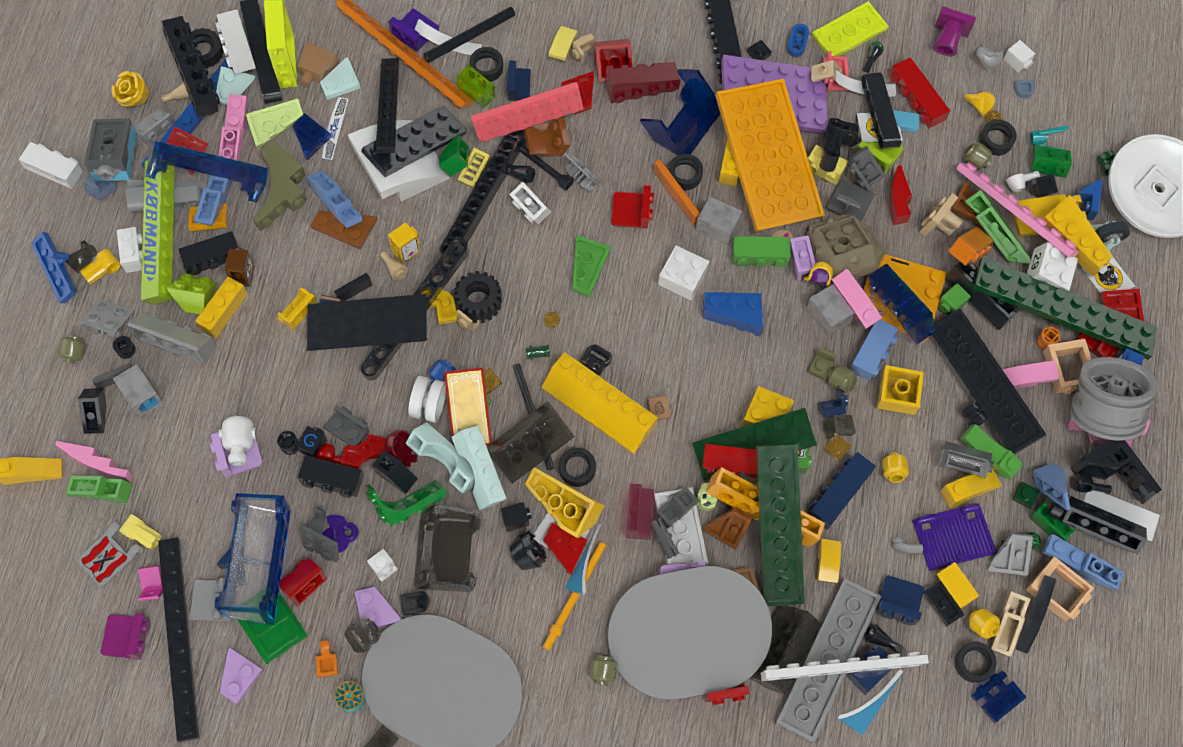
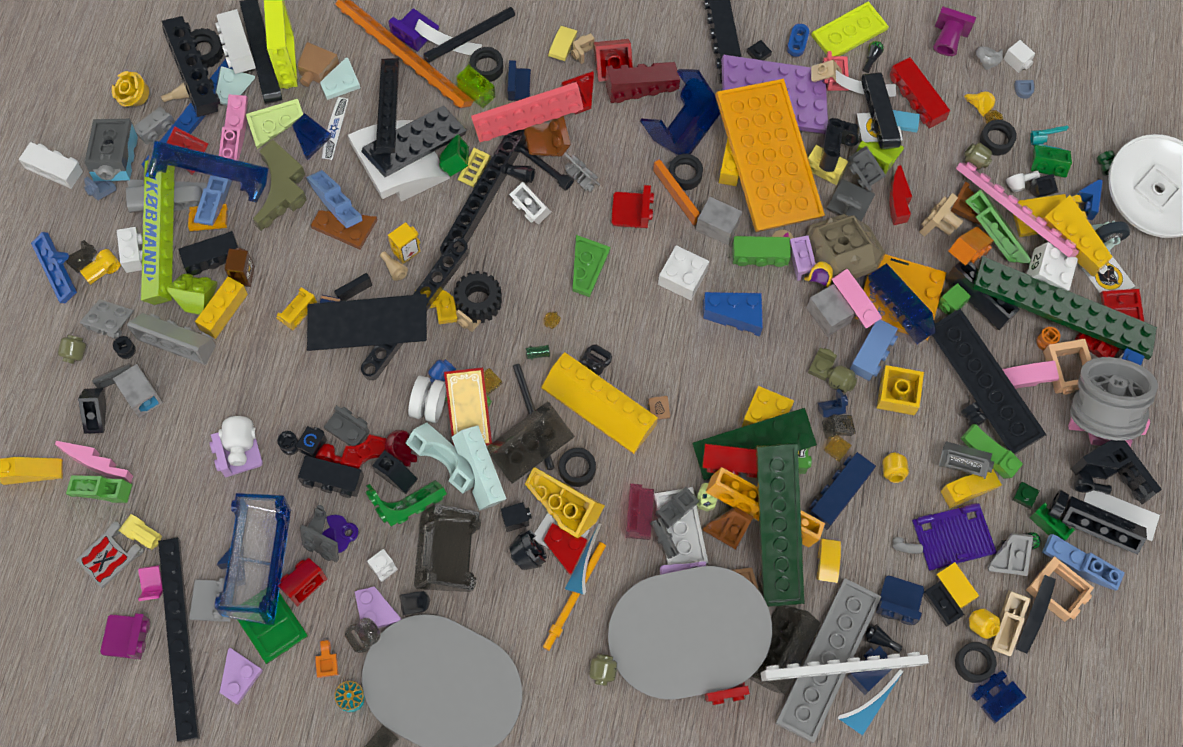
(1052, 482): medium blue slope -> none

